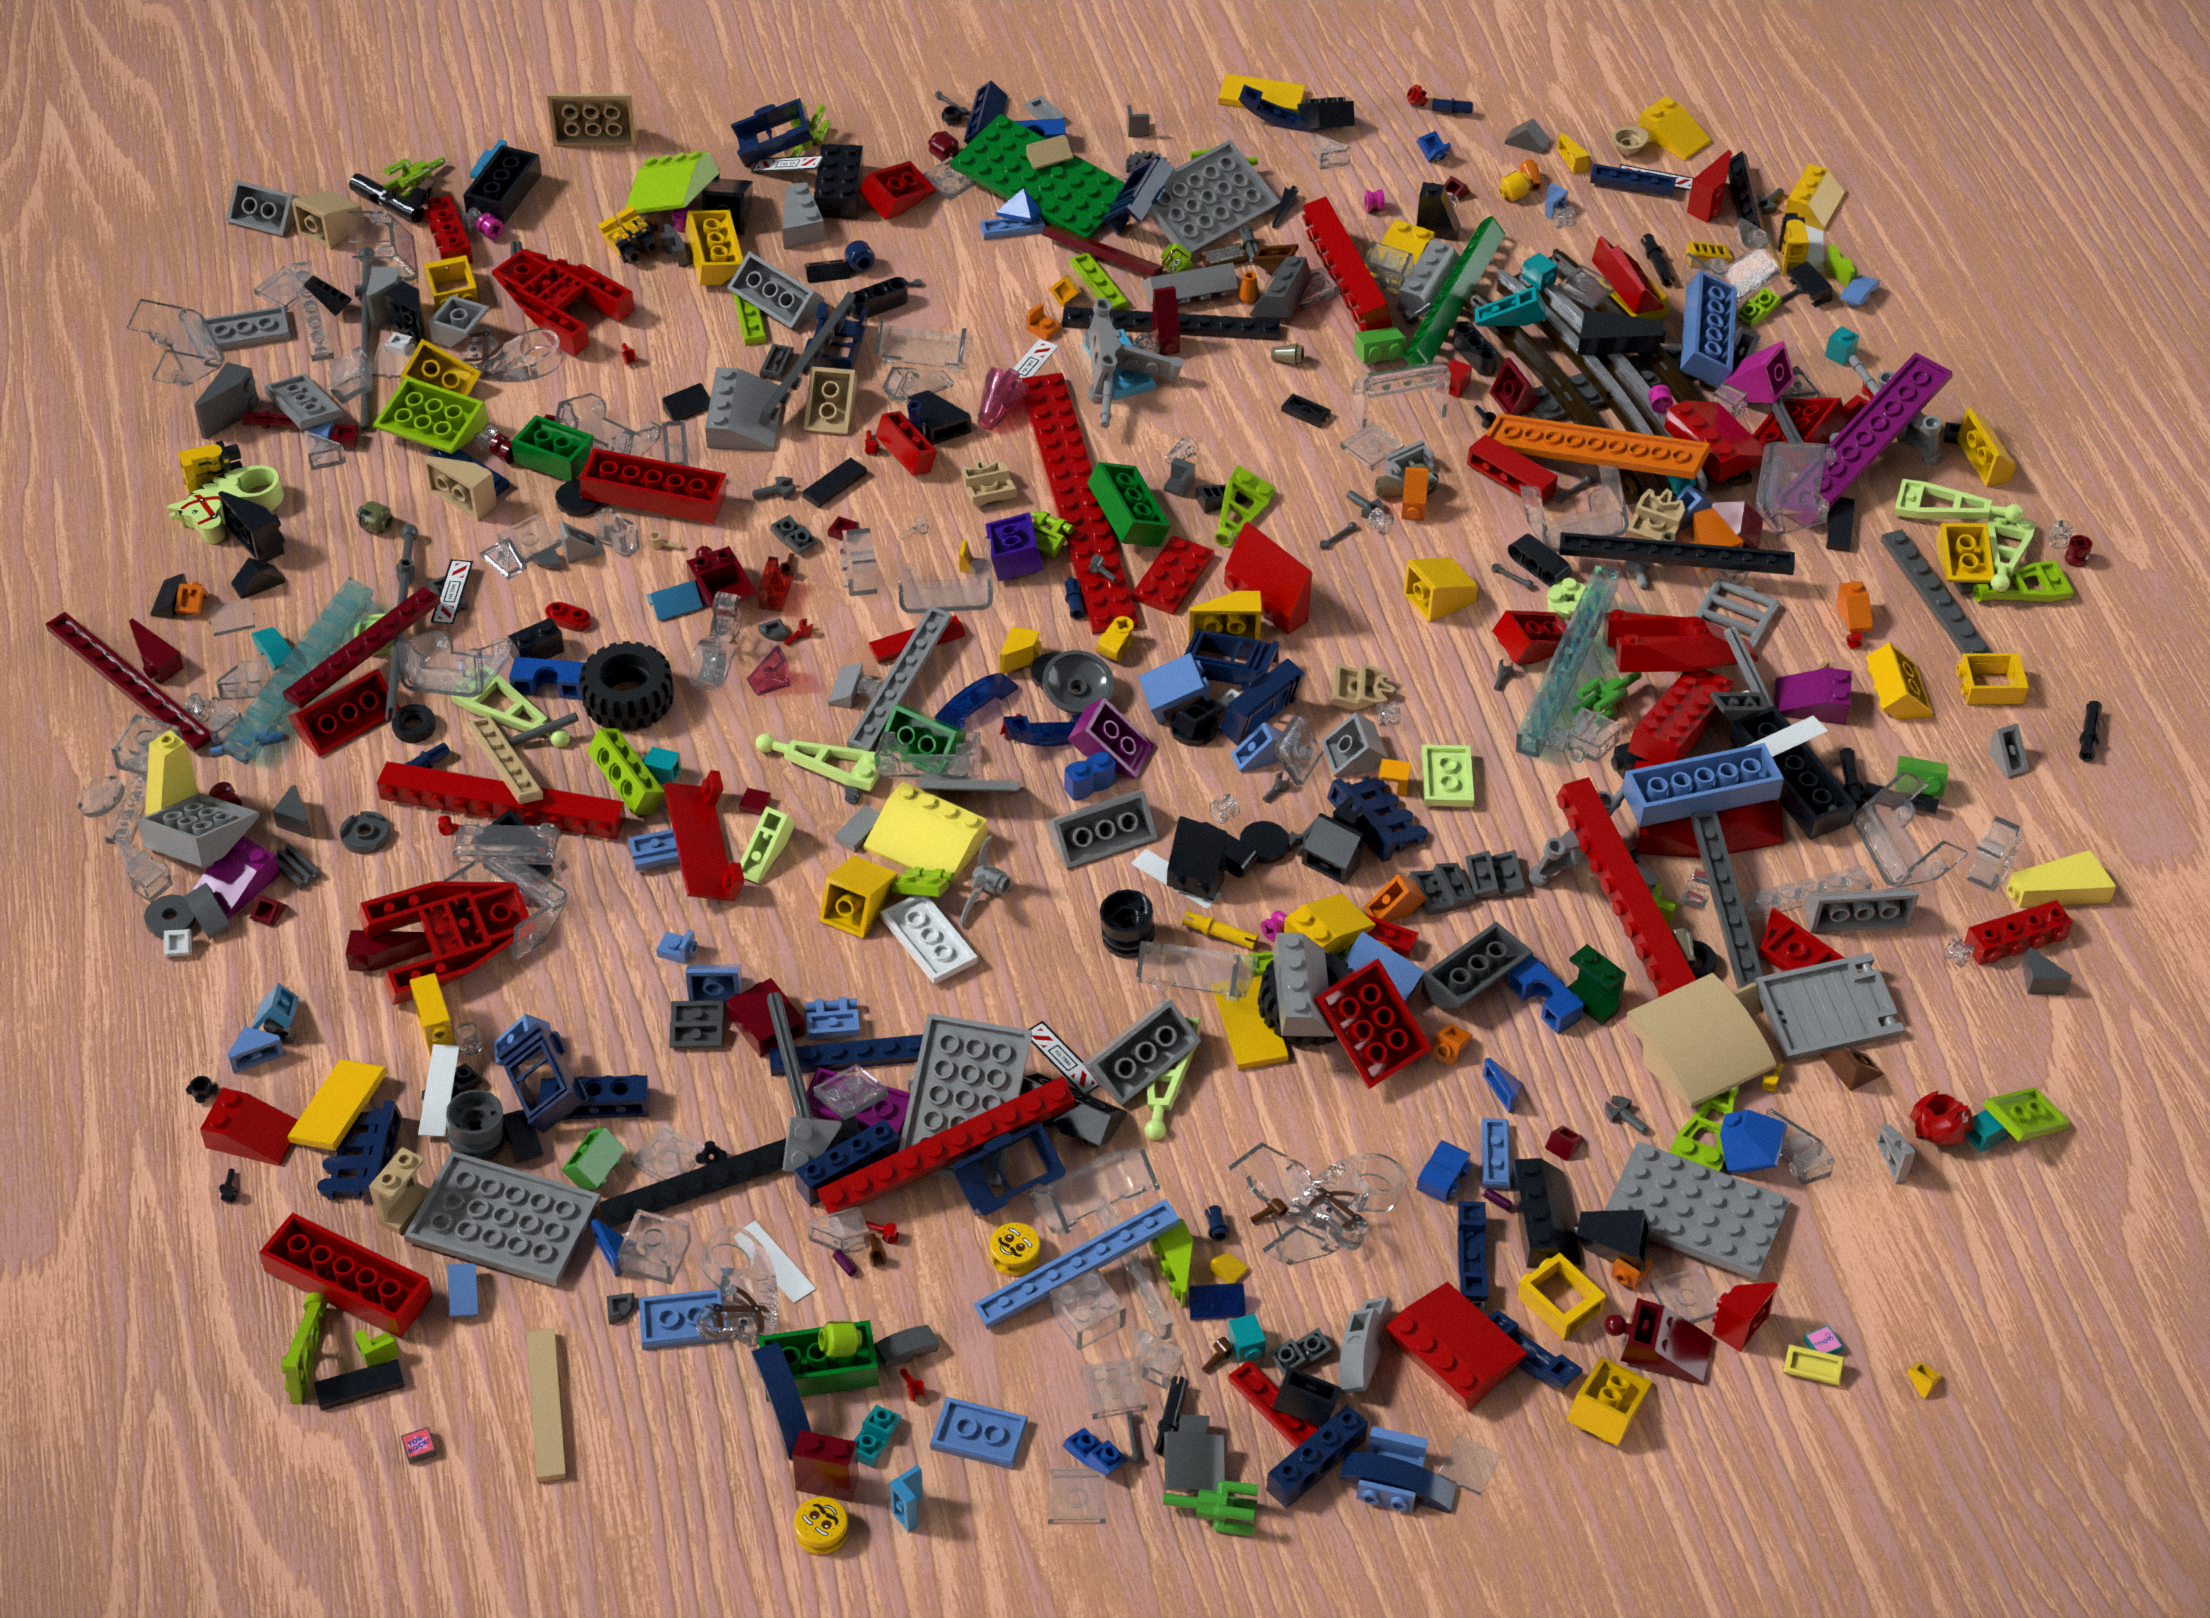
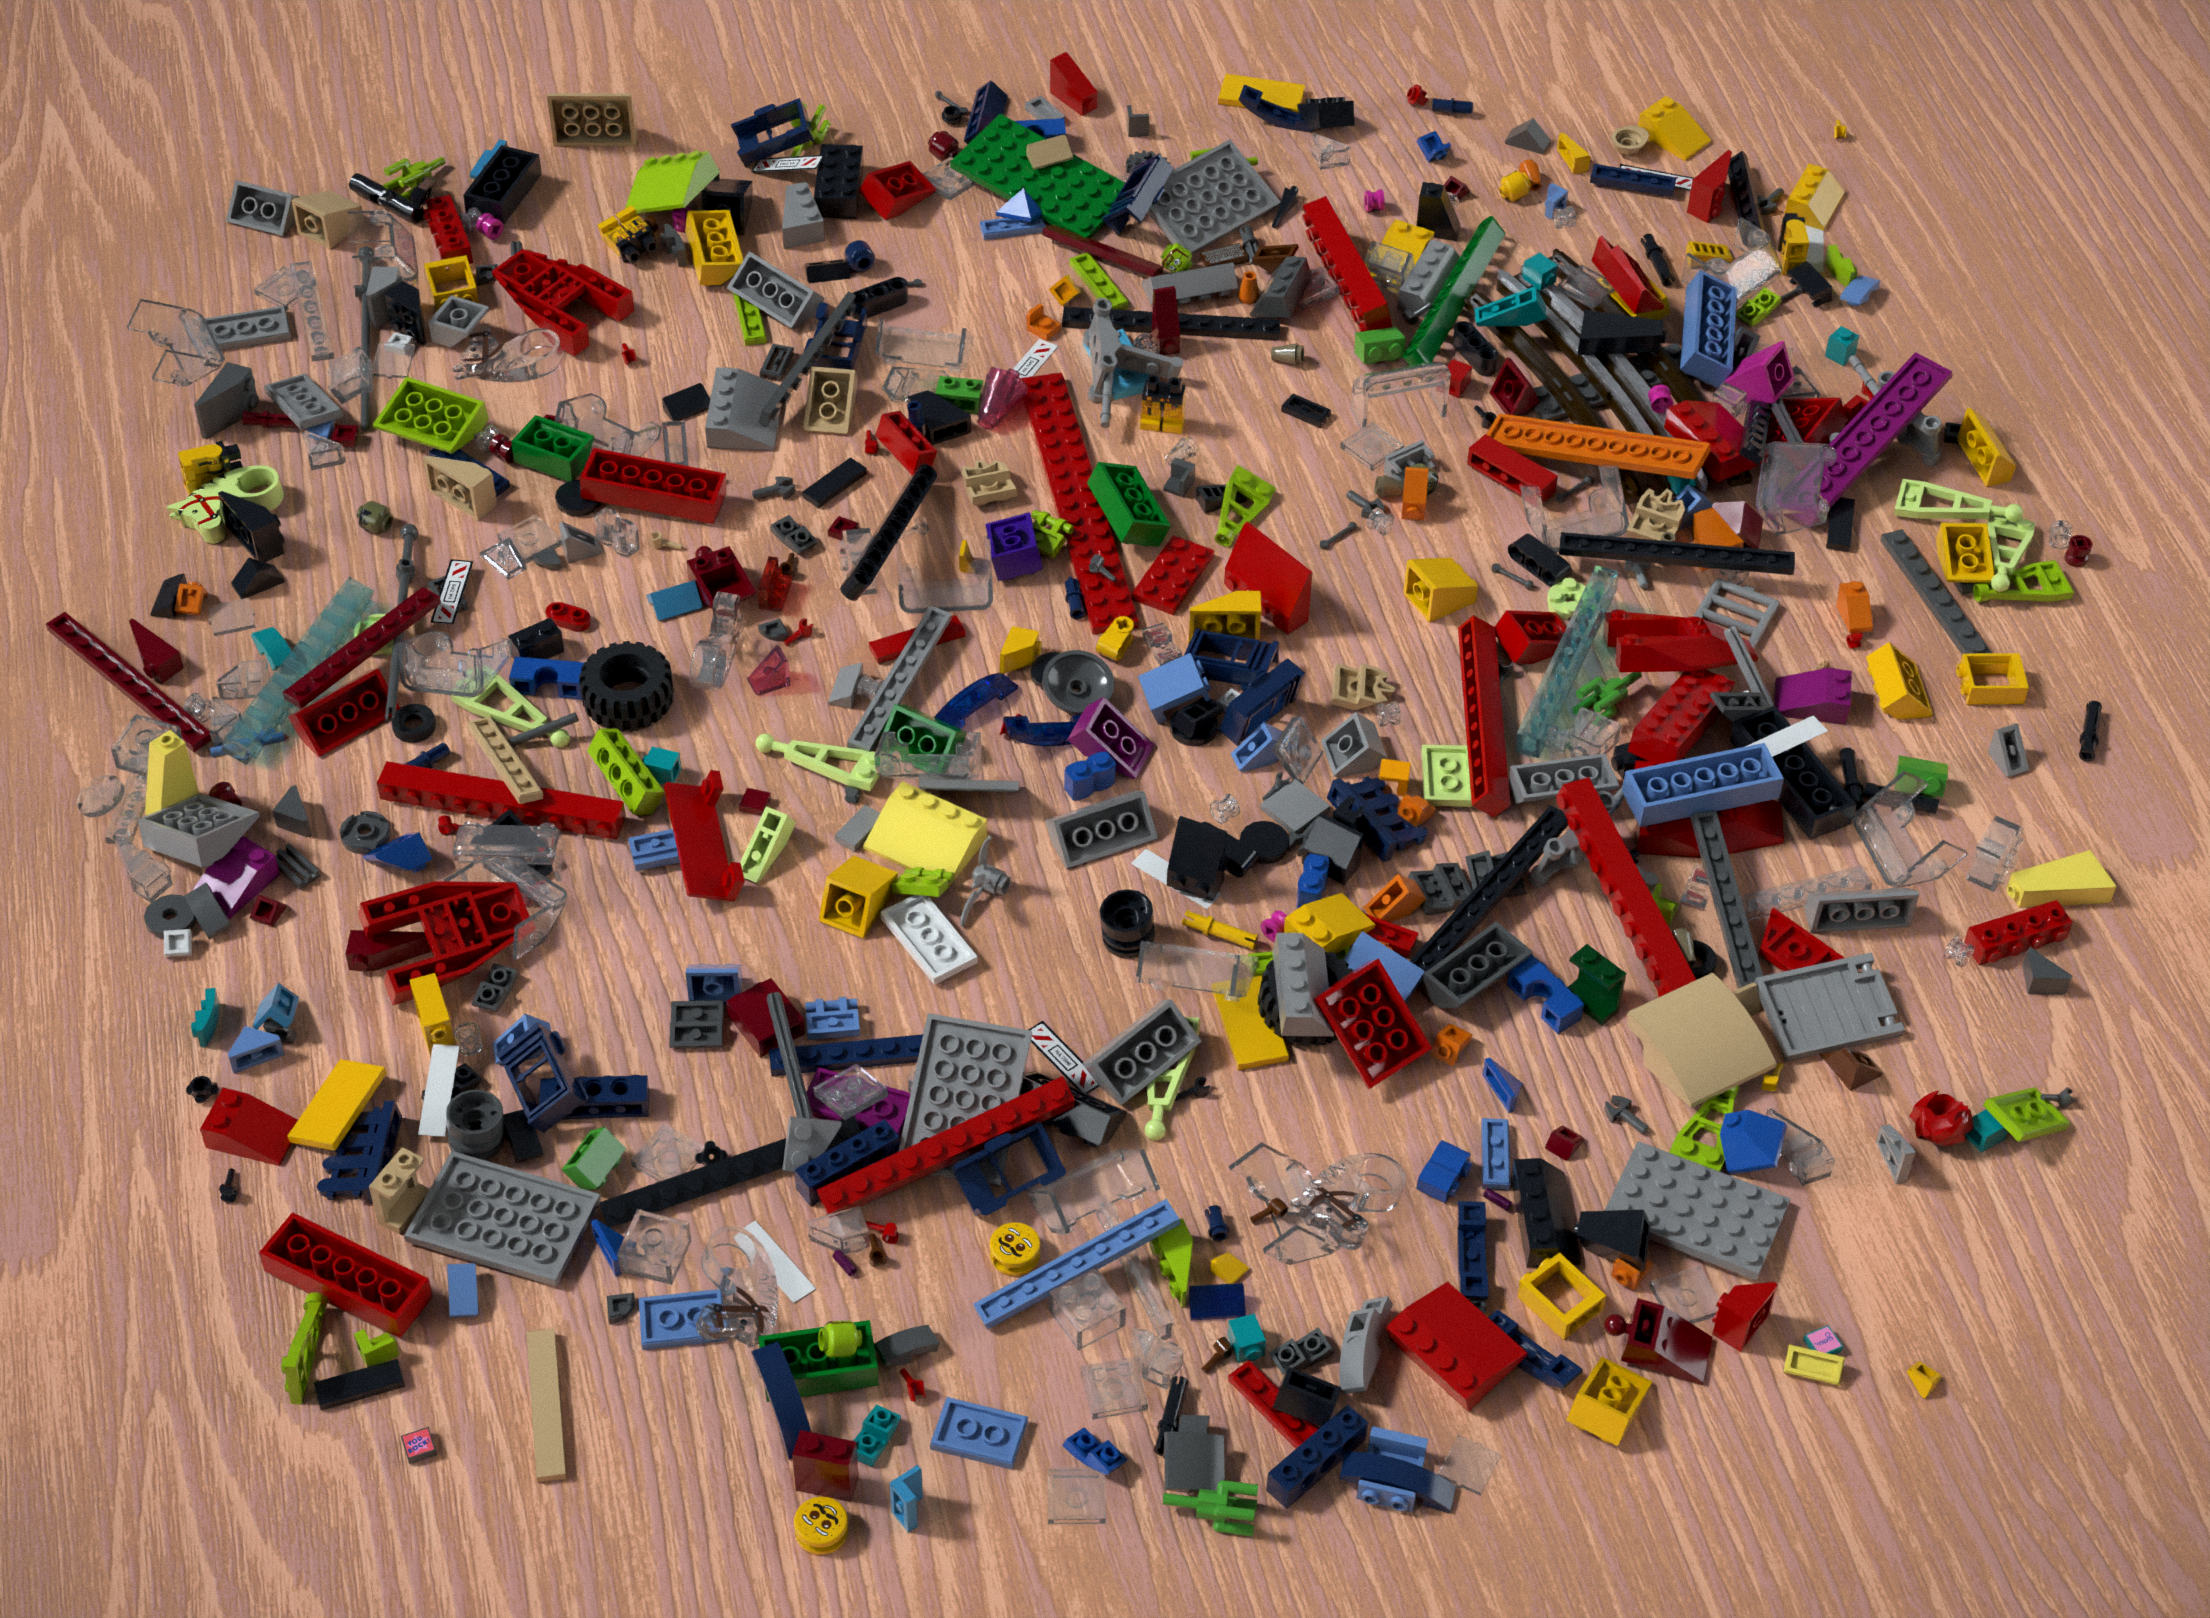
(206, 1018): none -> teal slope
(329, 296): black slope -> none
(402, 853): none -> blue slope
(440, 369): yellow slope -> none
(484, 273): none -> dark grey tile
(496, 988): none -> dark grey slope
(677, 947): medium blue bracket -> none
(888, 532): none -> black beam
(961, 392): none -> bright green brick
(1071, 85): none -> red slope
(1135, 1457): dark grey hinge -> none
(1159, 397): none -> hips
(1161, 643): none -> clear slope
(1198, 1090): none -> black hand
(1294, 807): none -> light grey tile
(1313, 880): none -> blue brick
(1415, 810): none -> orange bracket
(1483, 717): none -> red brick
(1491, 890): none -> black plate
(1544, 779): none -> light grey slope
(1755, 431): none -> black plate
(1839, 130): none -> yellow hand
(2063, 1098): none -> dark grey hand

